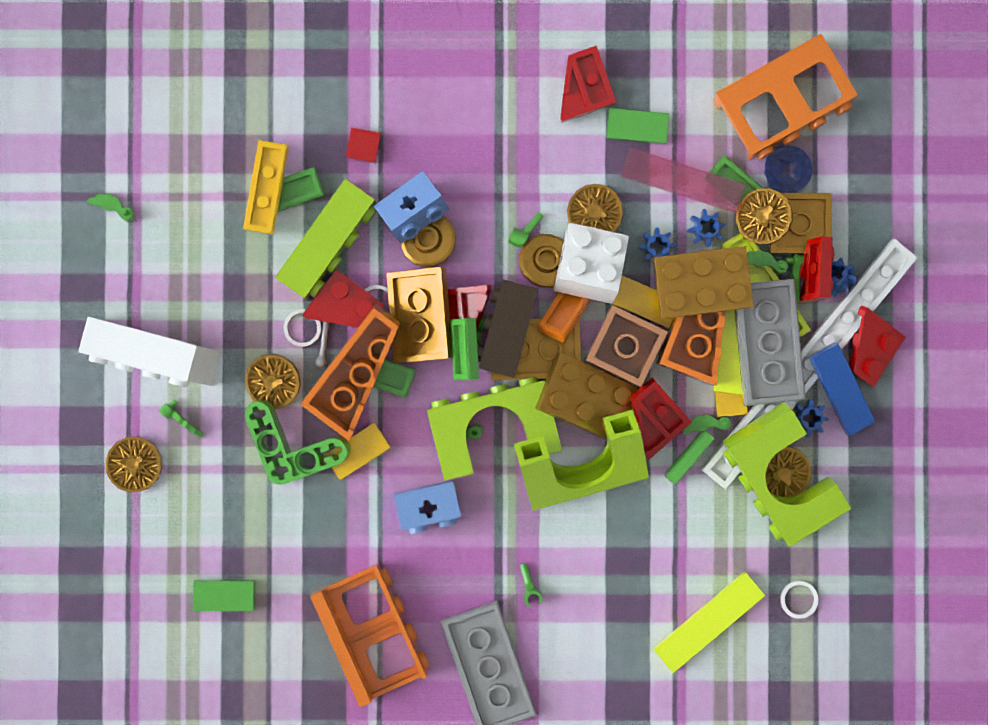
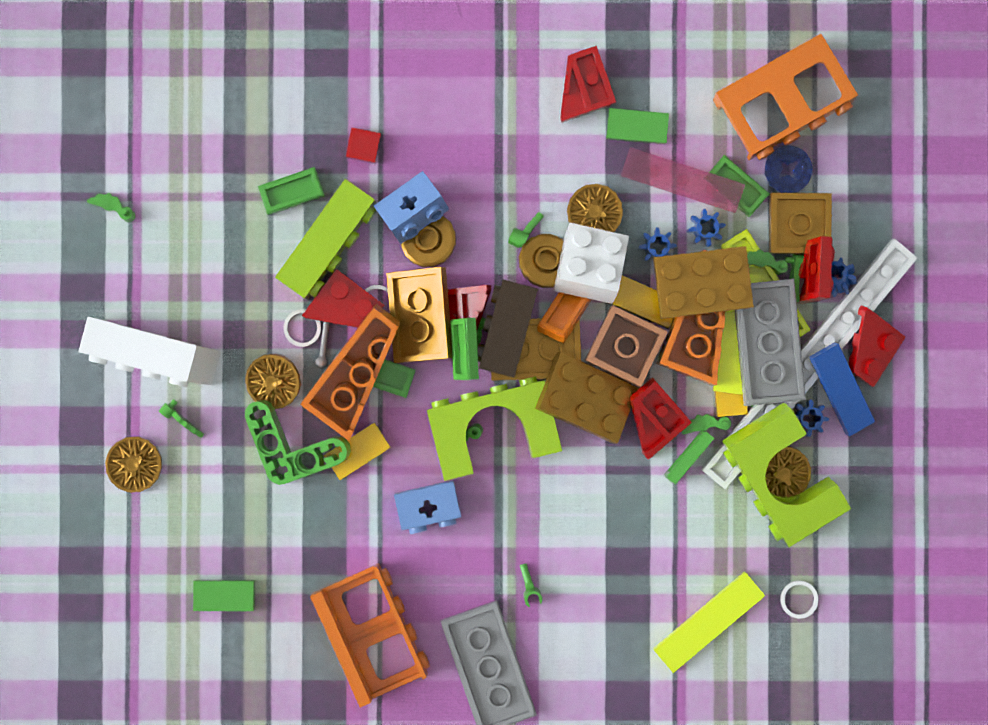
(266, 187): yellow tile -> none
(618, 465): lime arch -> none
(764, 216): pearl gold wheel -> none

